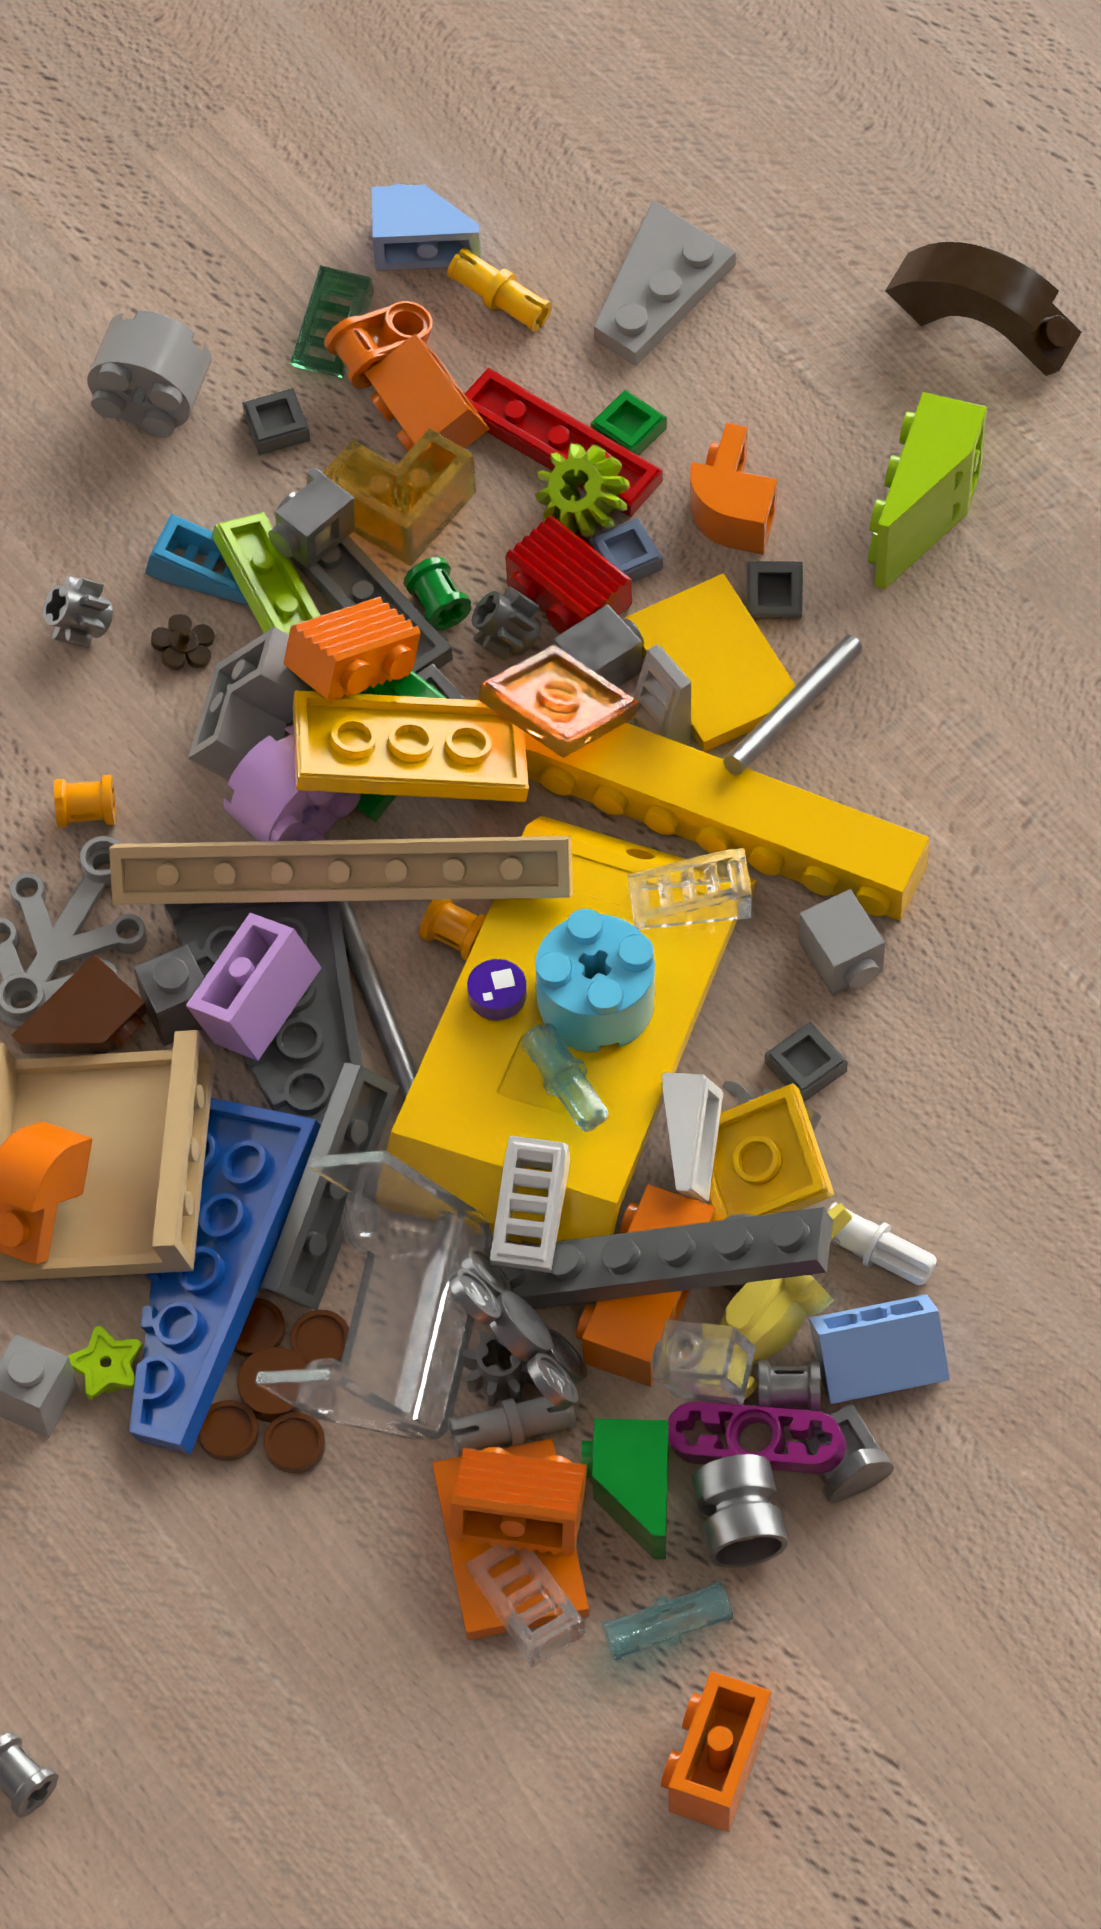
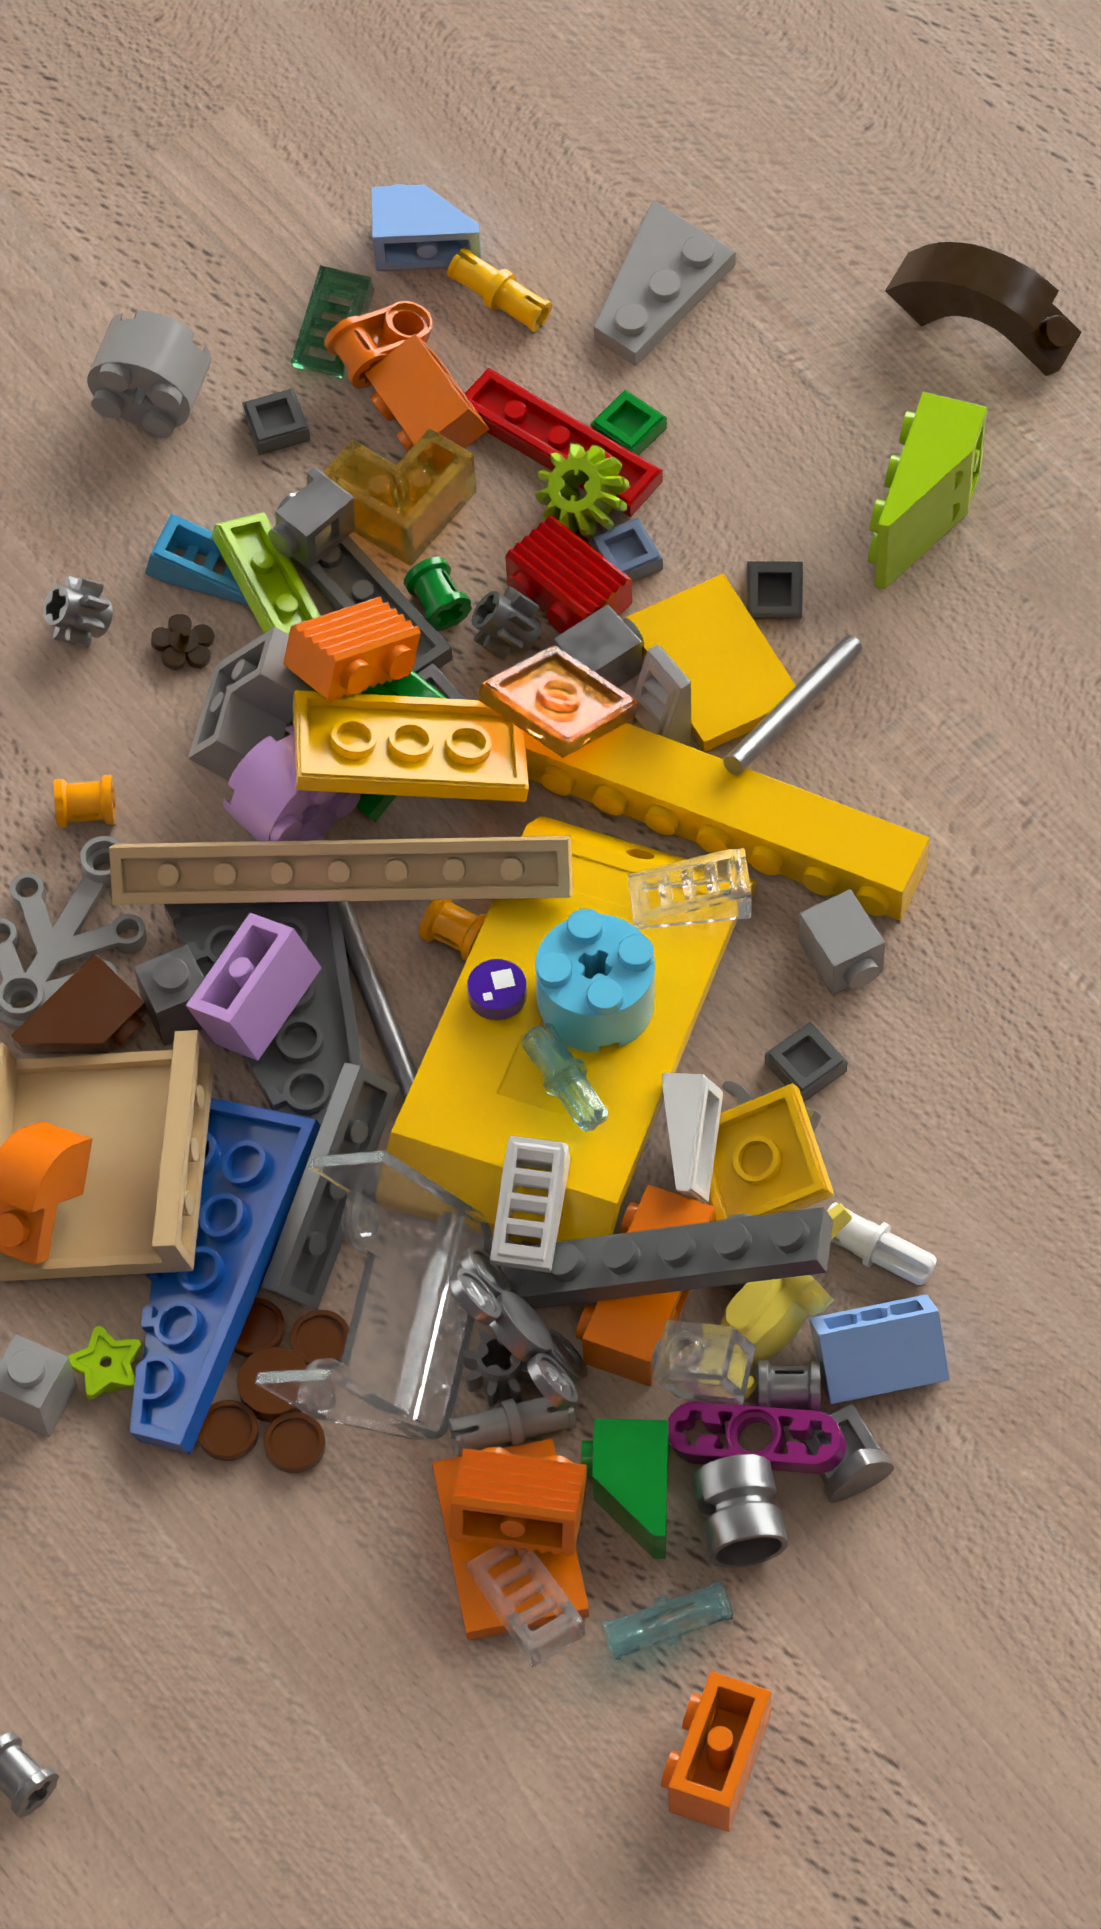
(732, 504): orange brick -> none

